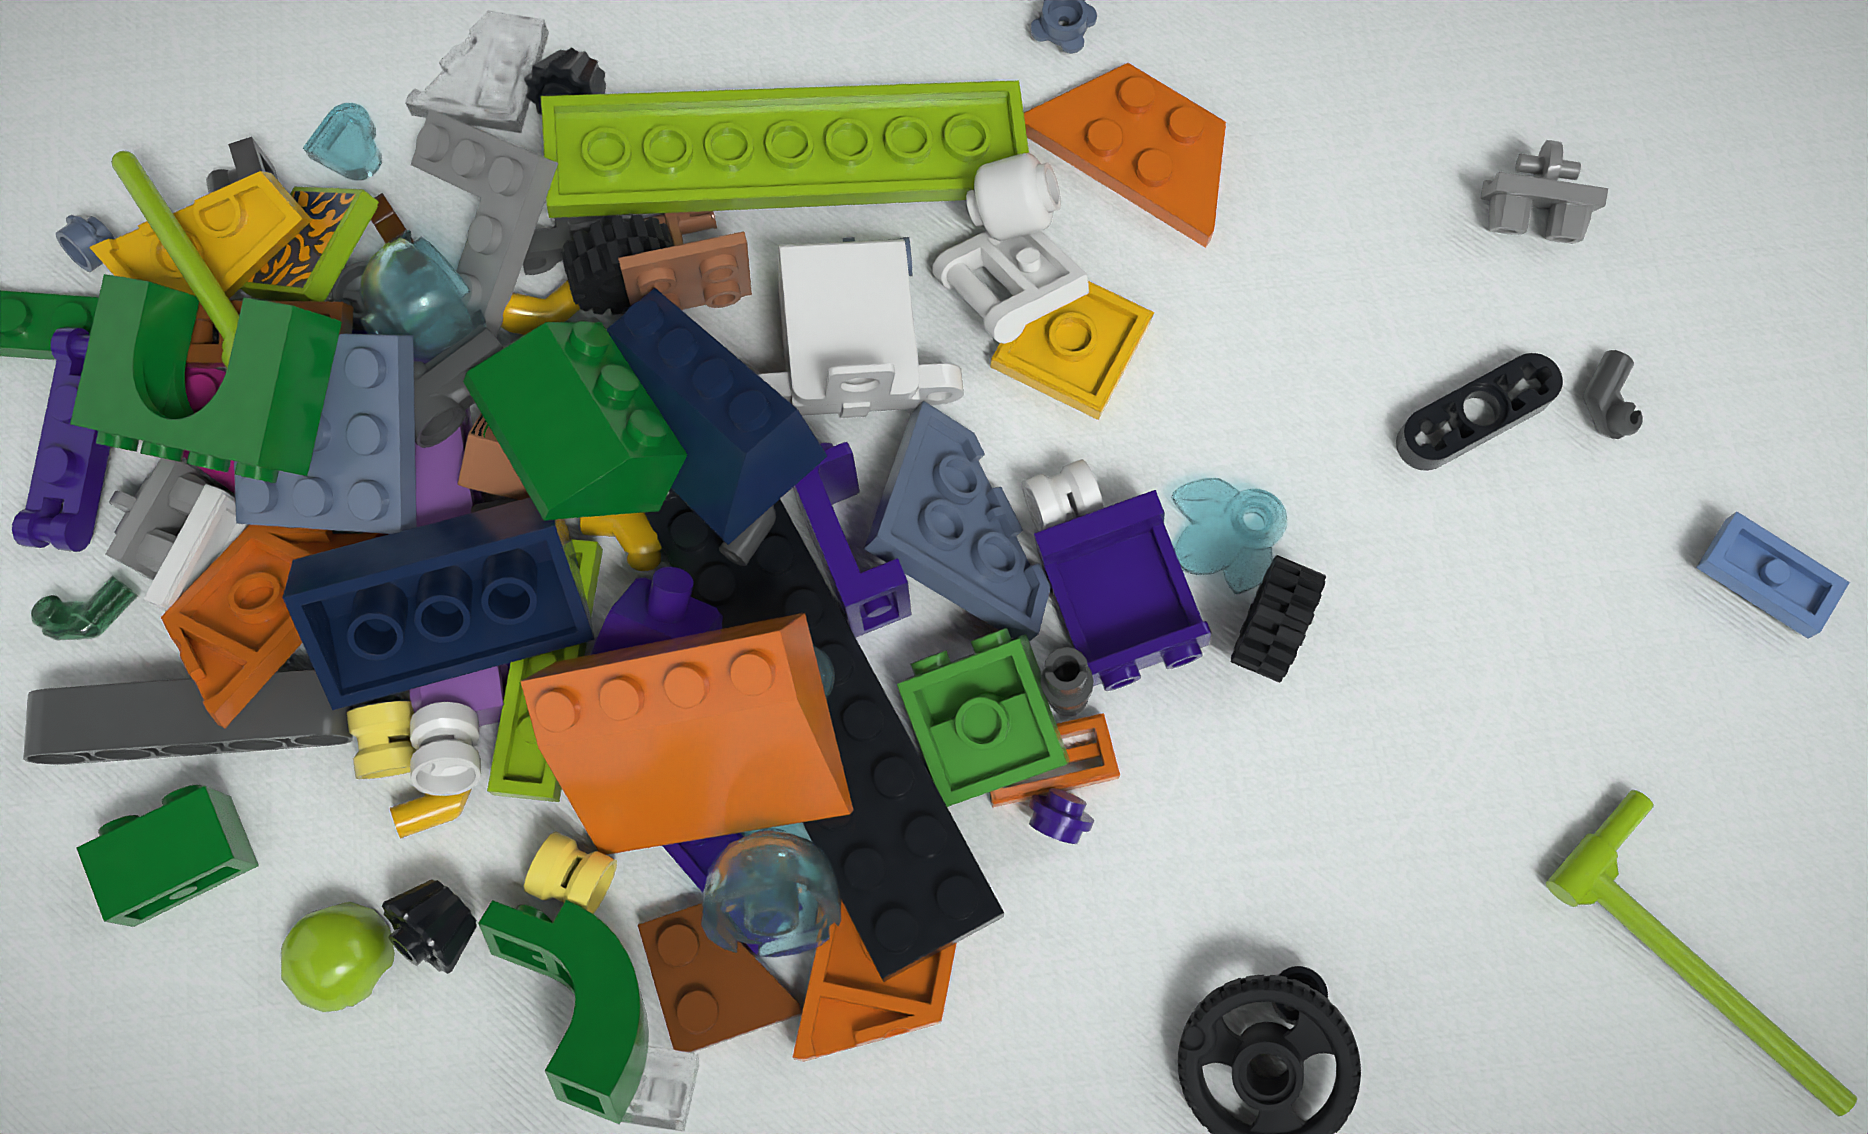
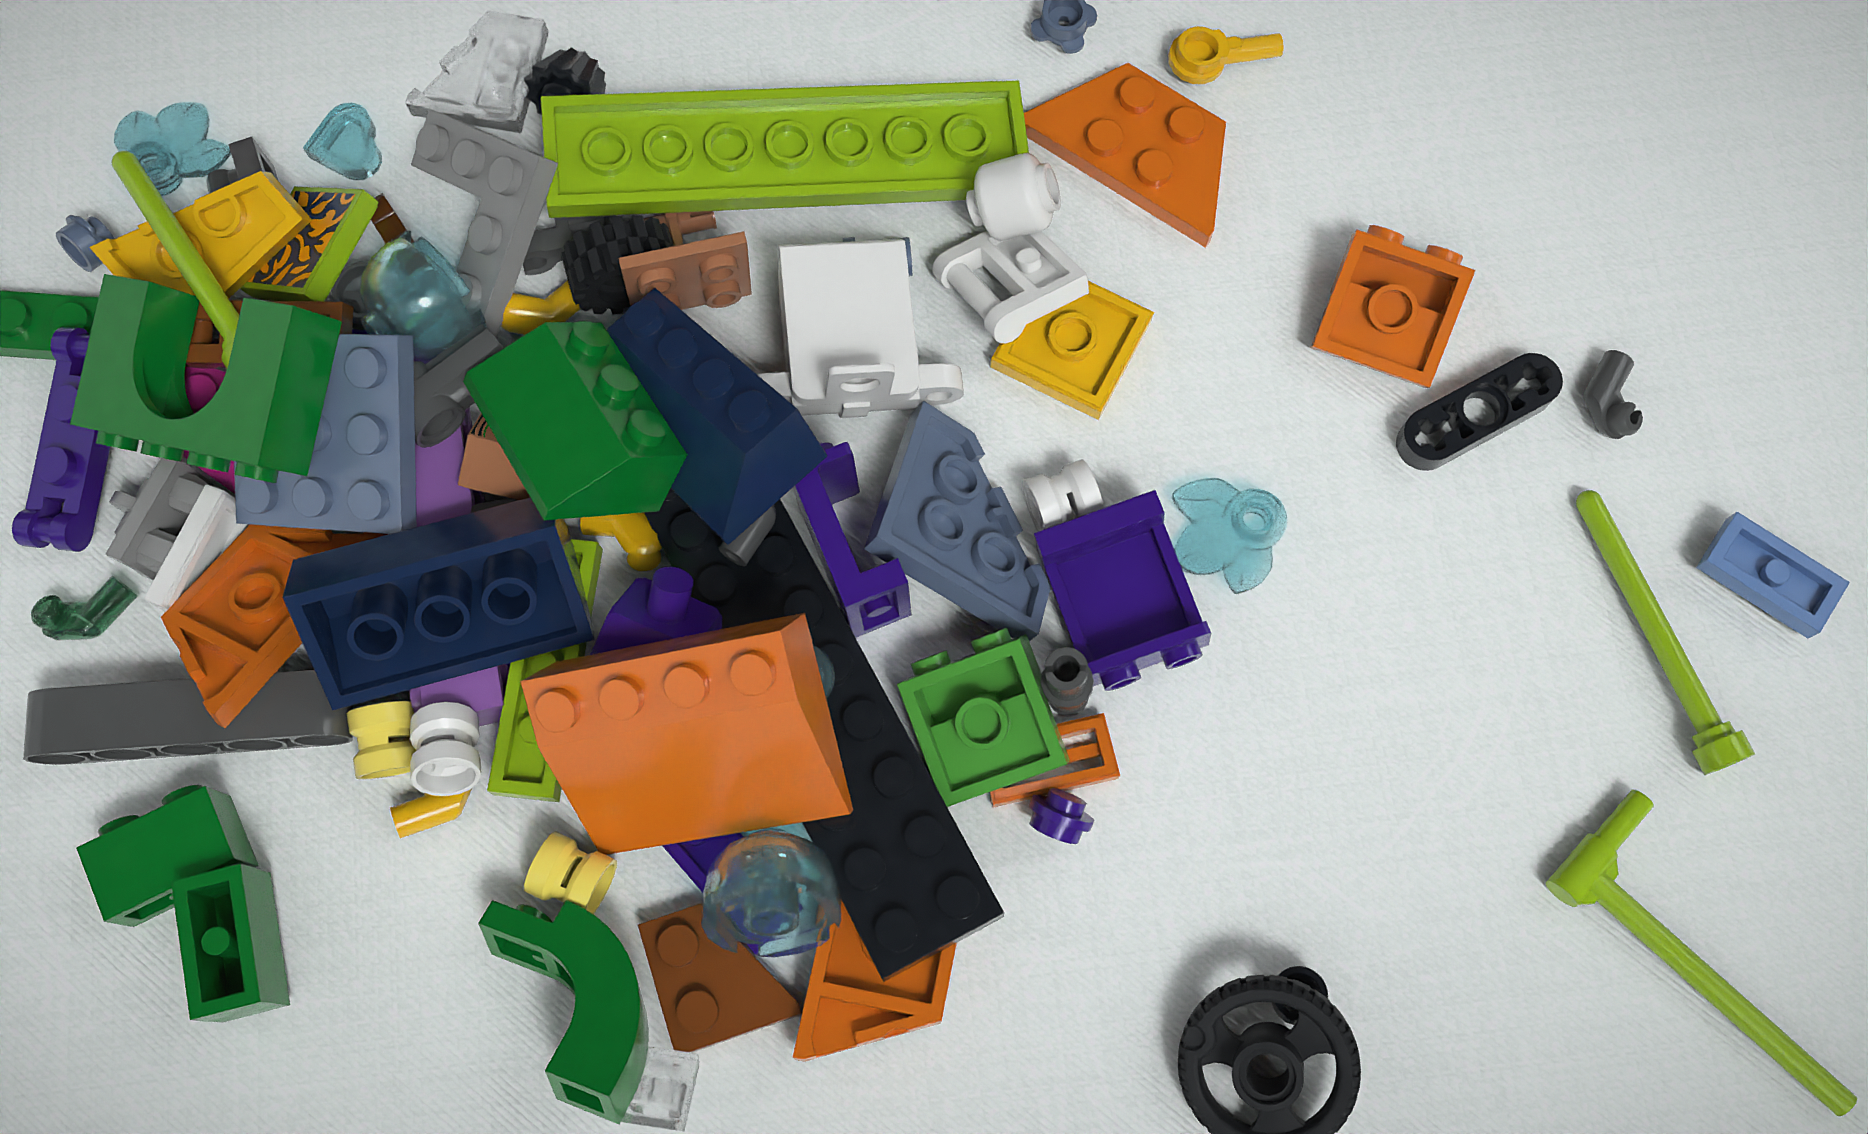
(172, 144): none -> clear light blue plate
(230, 943): none -> green brick
(336, 956): lime hair -> none
(430, 925): black piece -> none
(1201, 53): none -> yellow plate
(1278, 618): black tyre -> none
(1393, 305): none -> orange plate
(1568, 202): light grey hips -> none
(1716, 741): none -> lime piece

